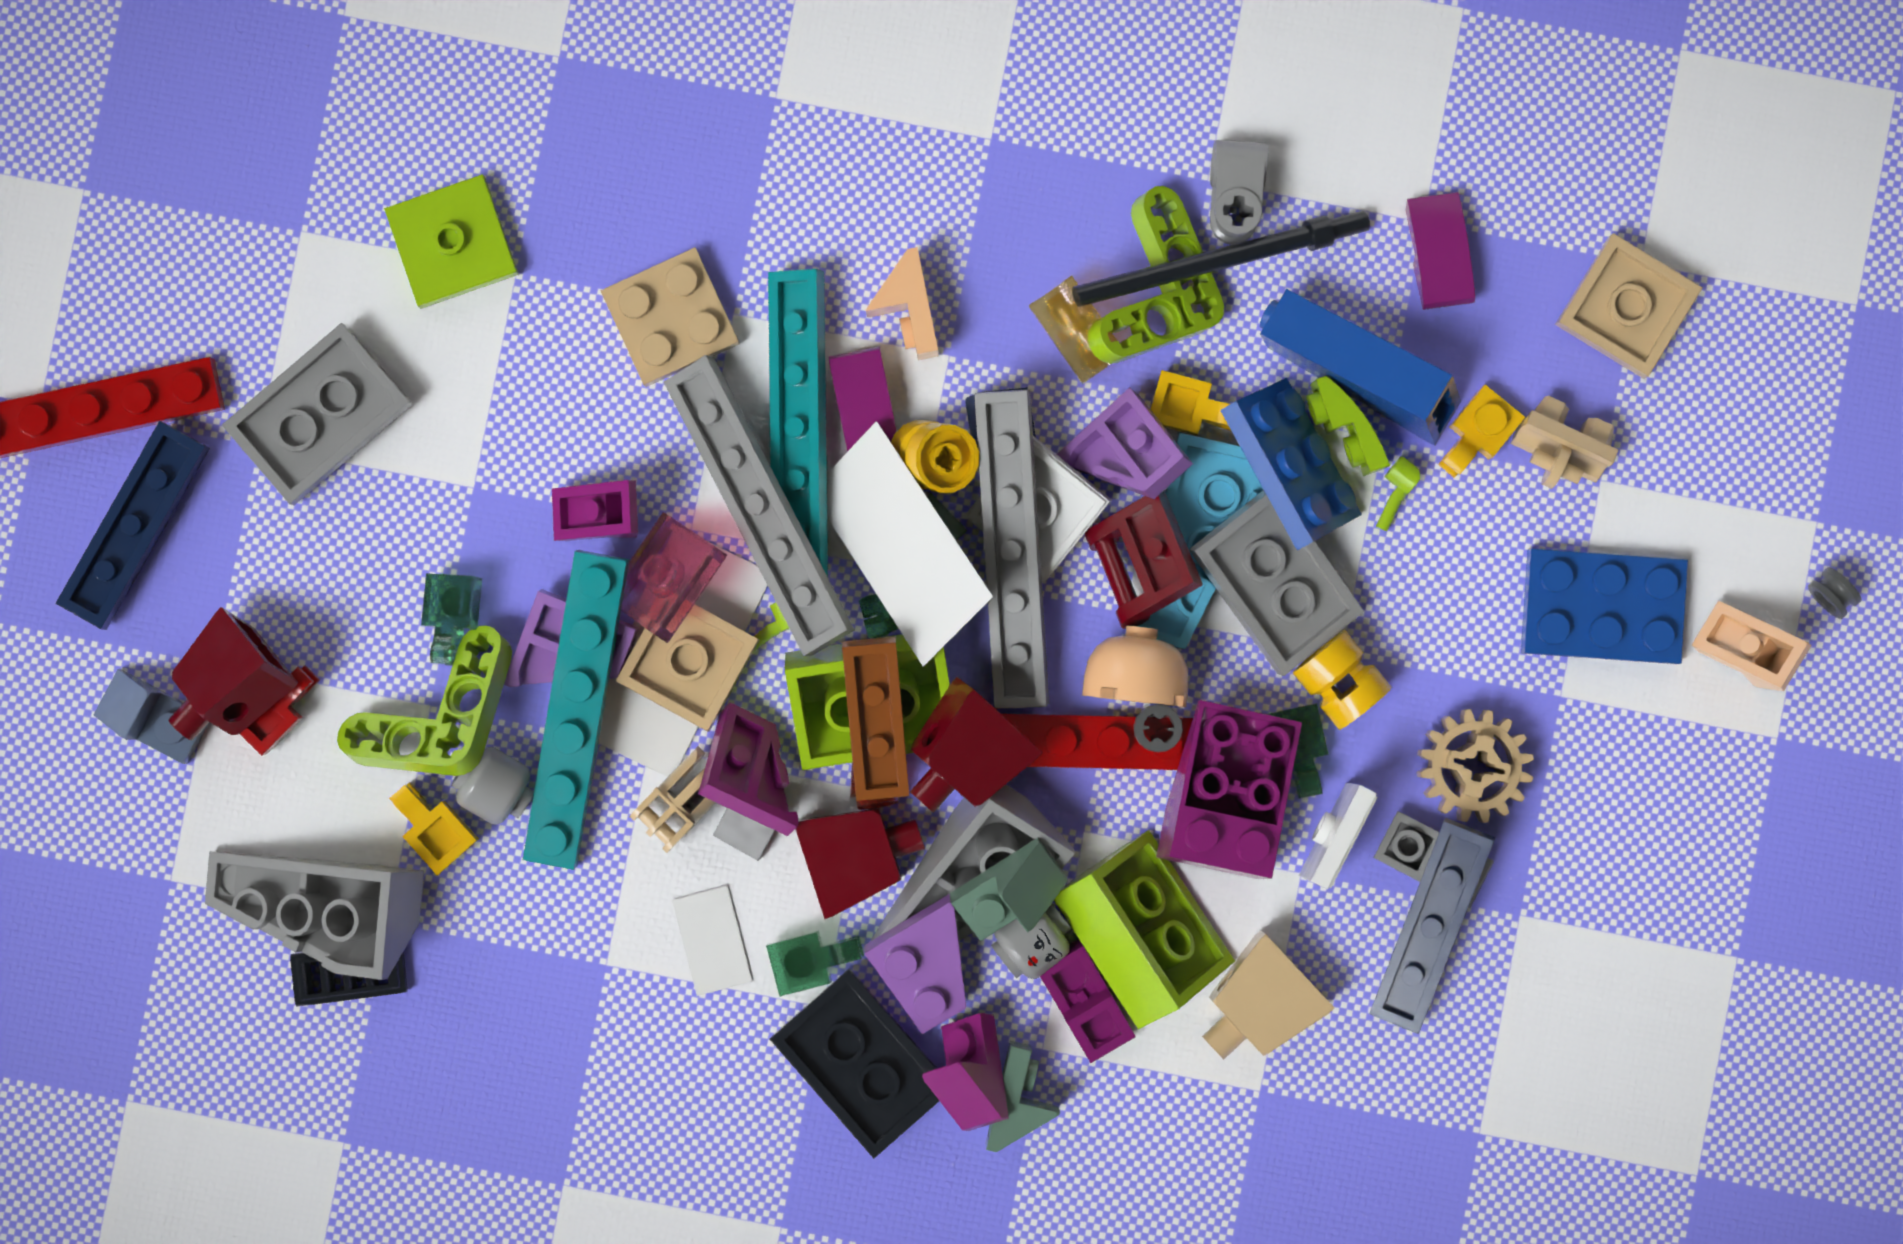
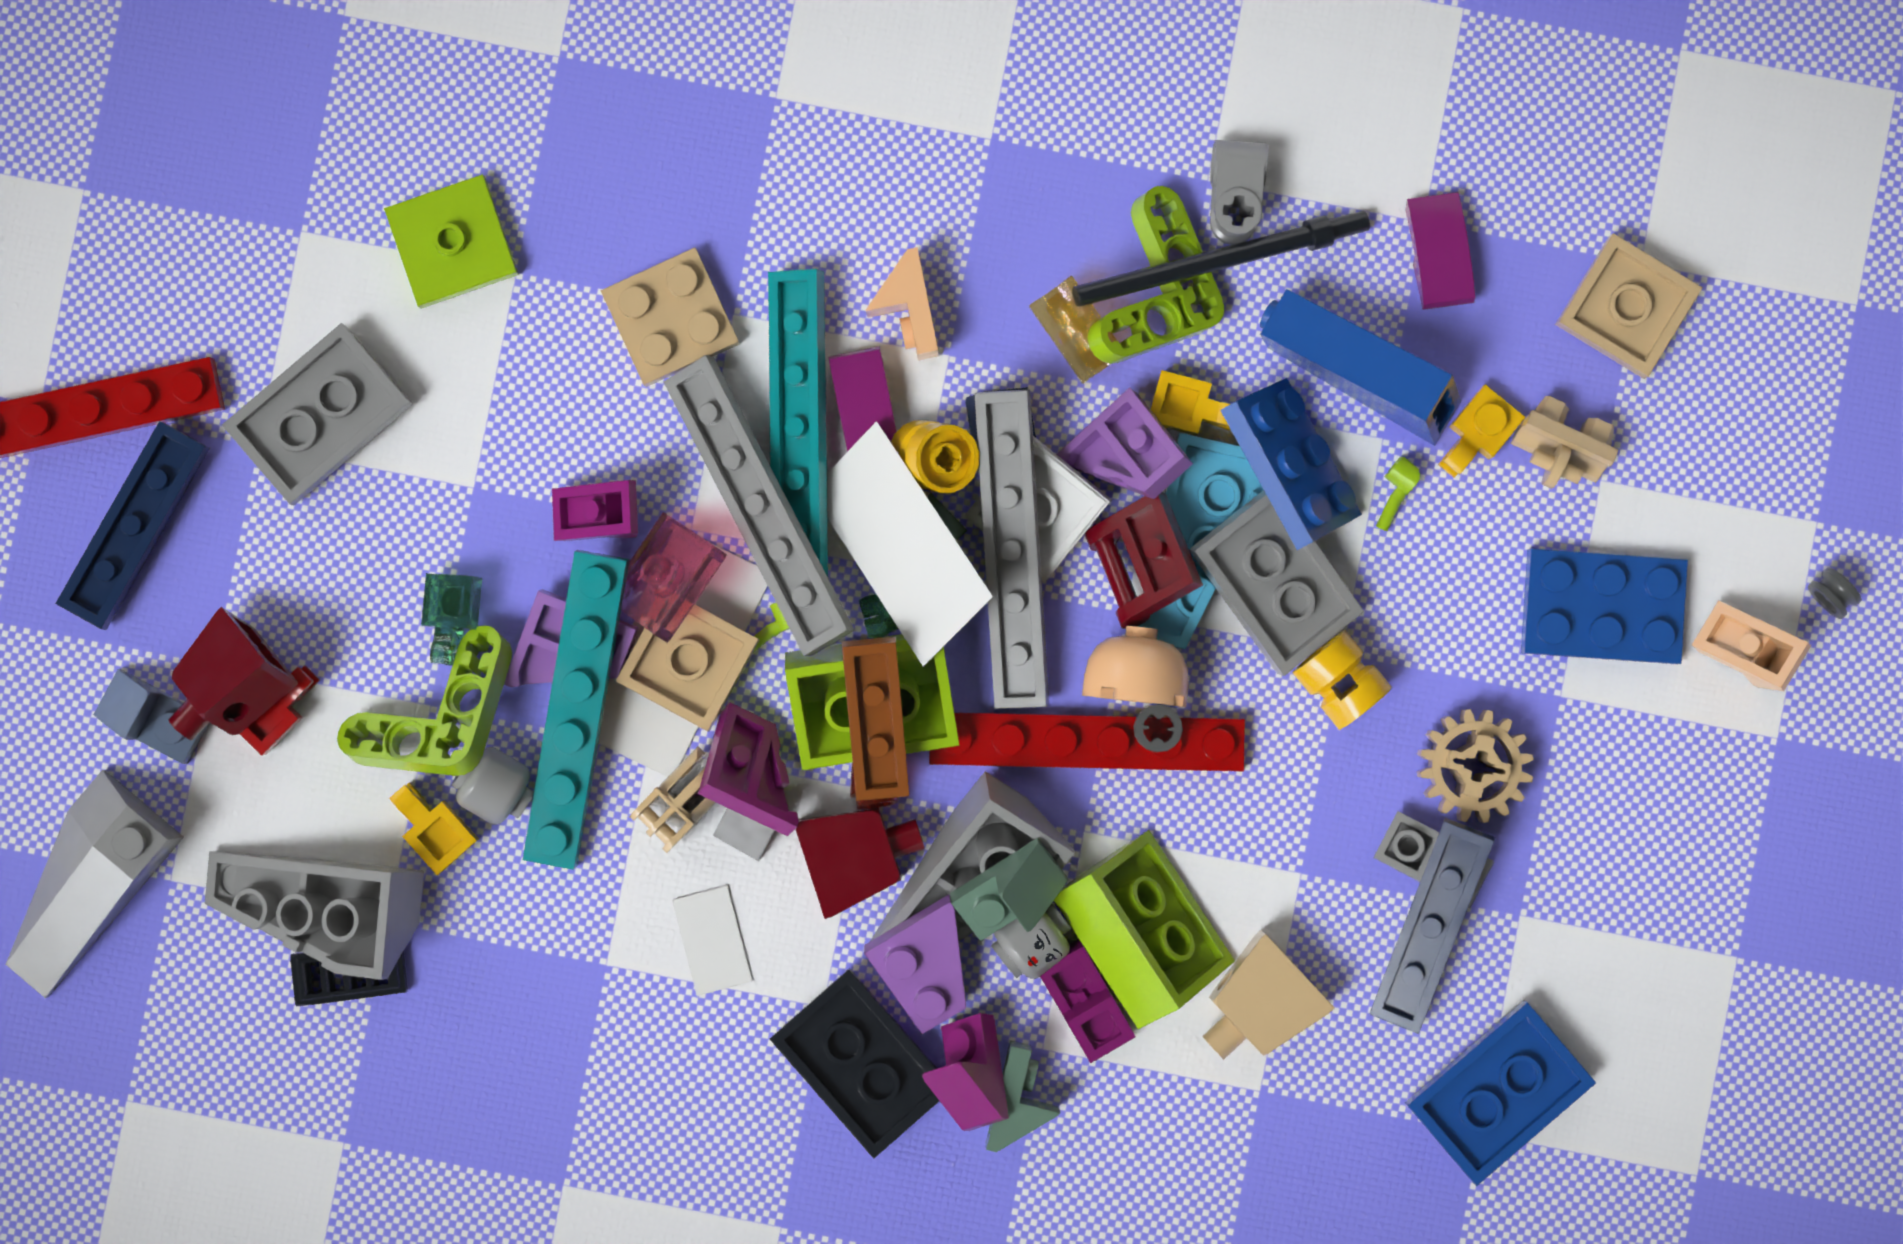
(94, 870): none -> light grey wedge
(805, 962): clear green plate -> none
(968, 749): dark red torso -> none
(1230, 791): magenta slope -> none
(1310, 745): clear green plate -> none
(1337, 411): lime slope -> none
(1337, 834): white plate -> none
(1500, 1093): none -> blue plate

